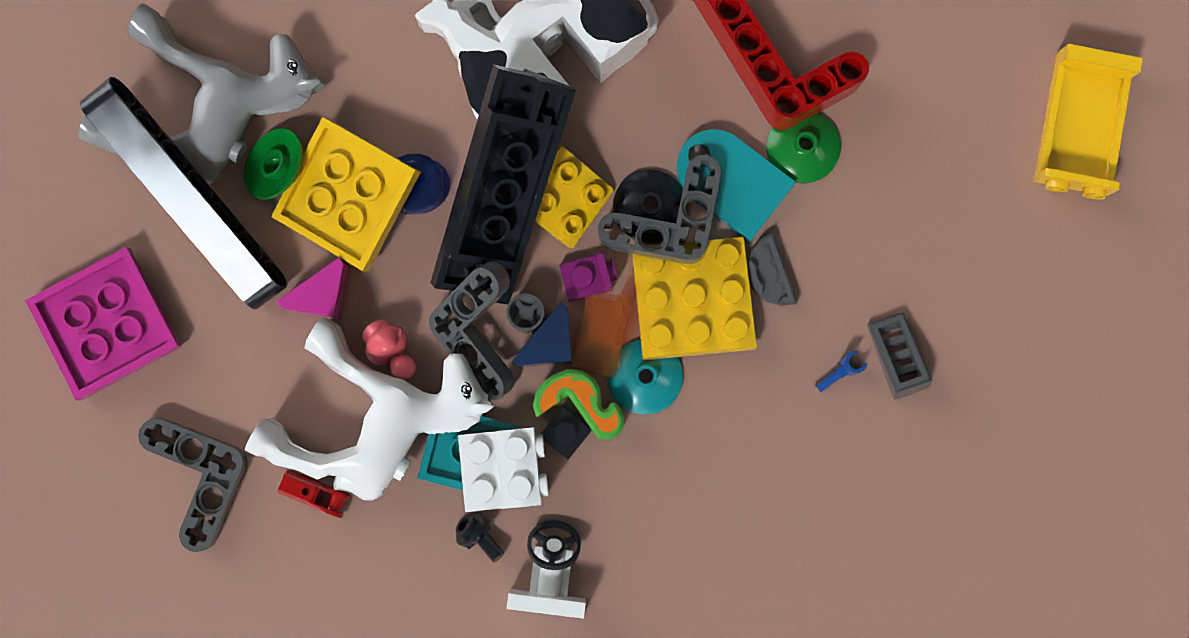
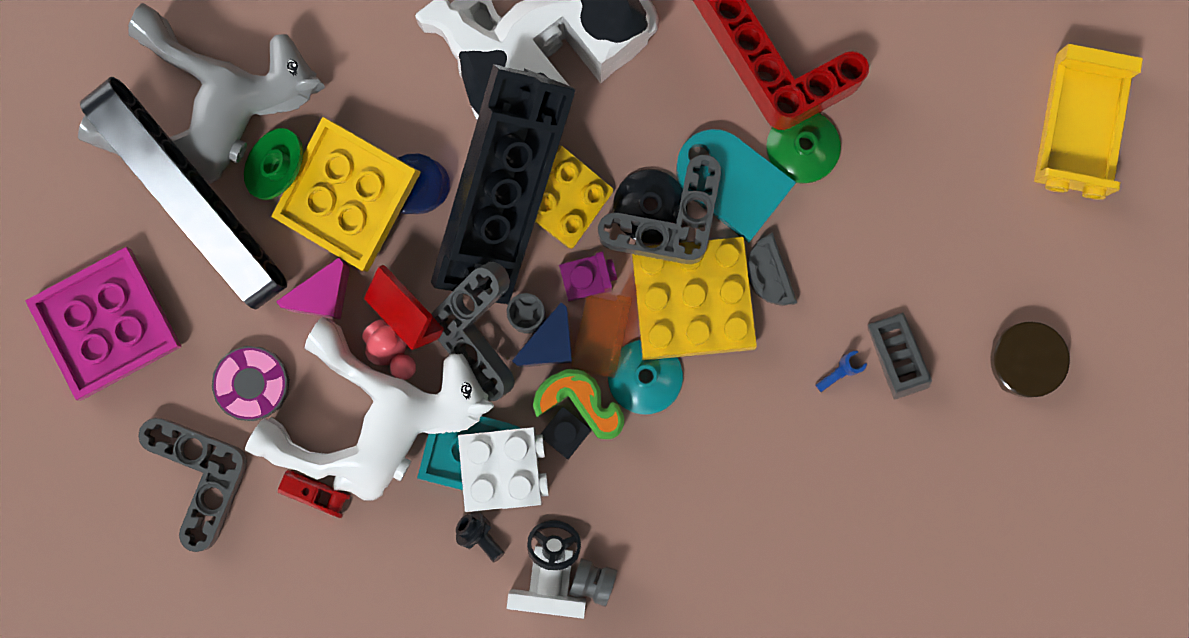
(250, 383): none -> tile
(401, 310): none -> red panel
(584, 581): none -> dark grey wheel
(1029, 359): none -> dark brown tile

